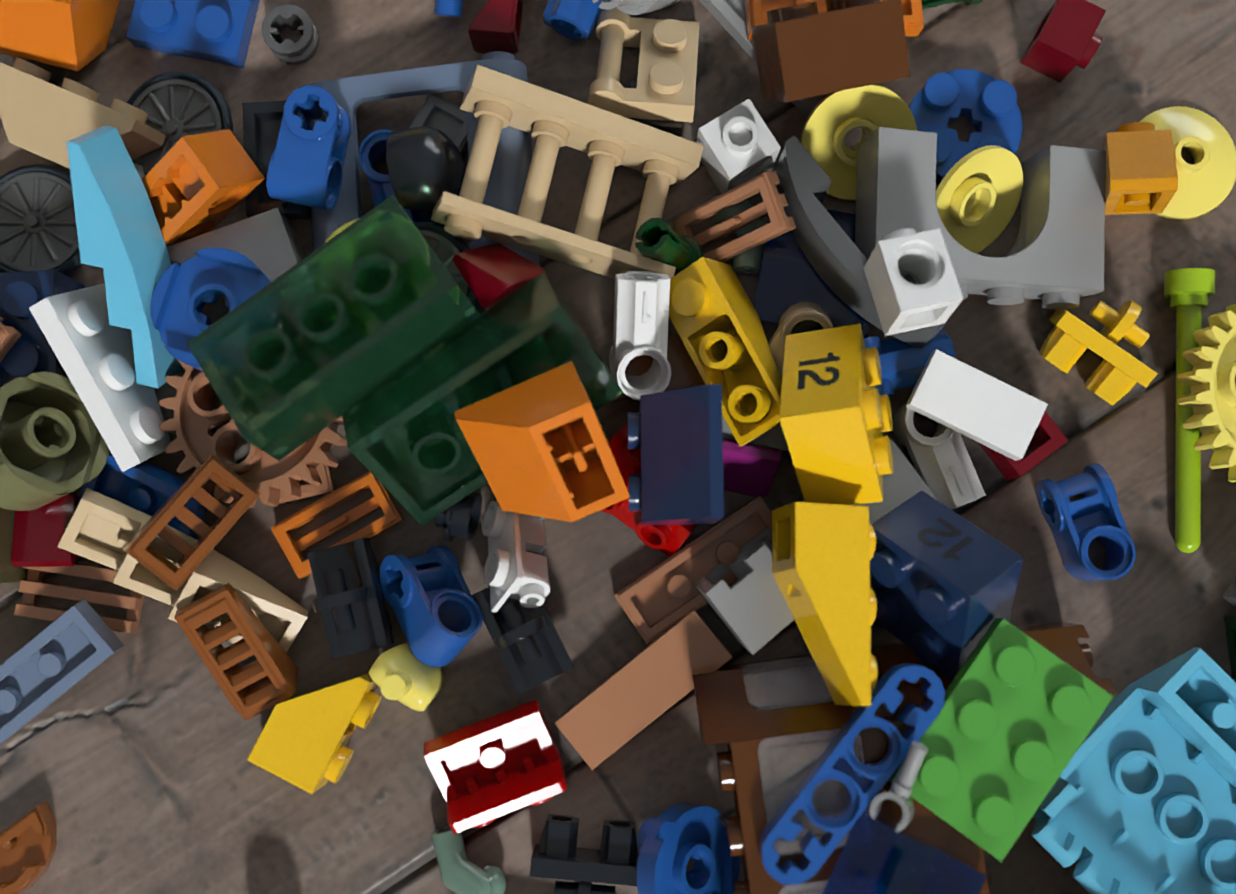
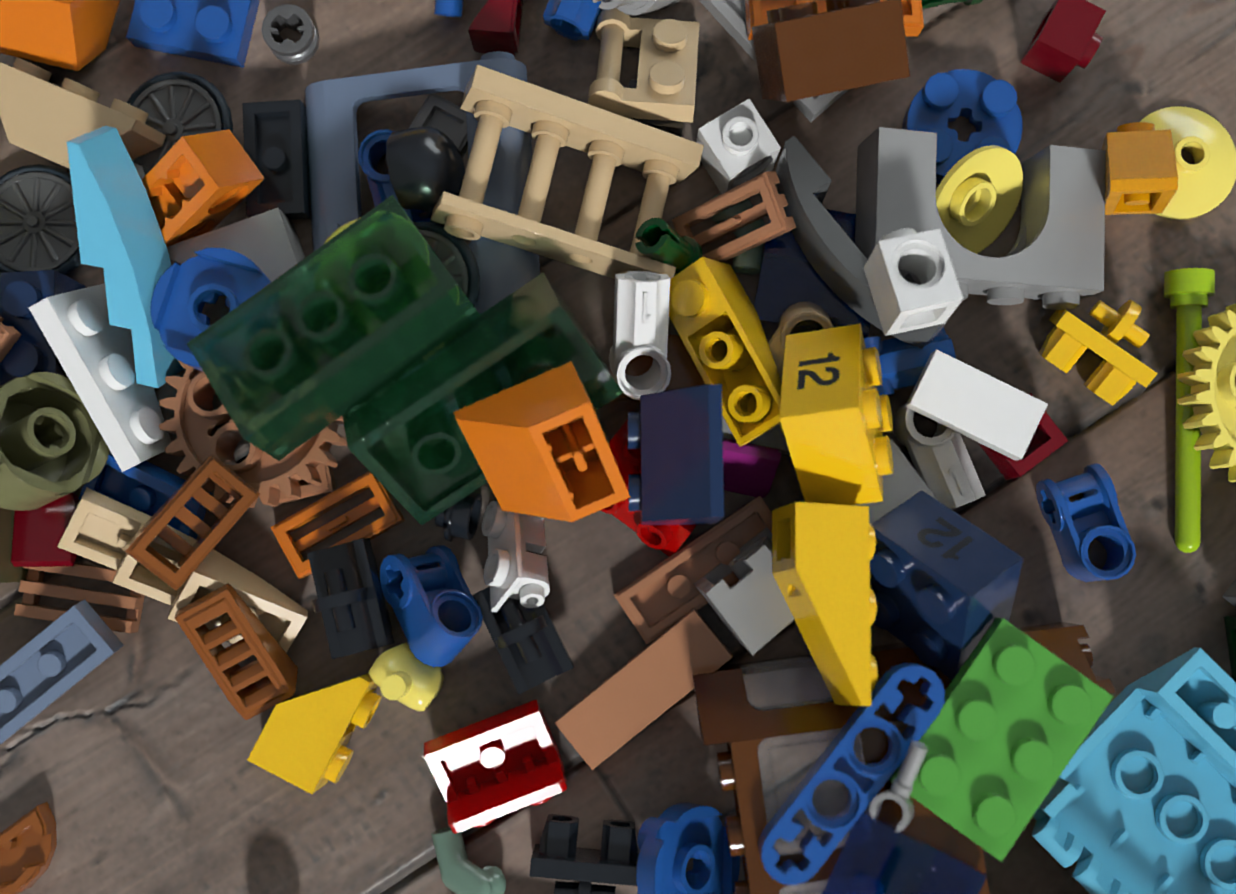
(309, 160): blue piece -> none
(495, 272): dark red slope -> none
(836, 115): light yellow dish -> none

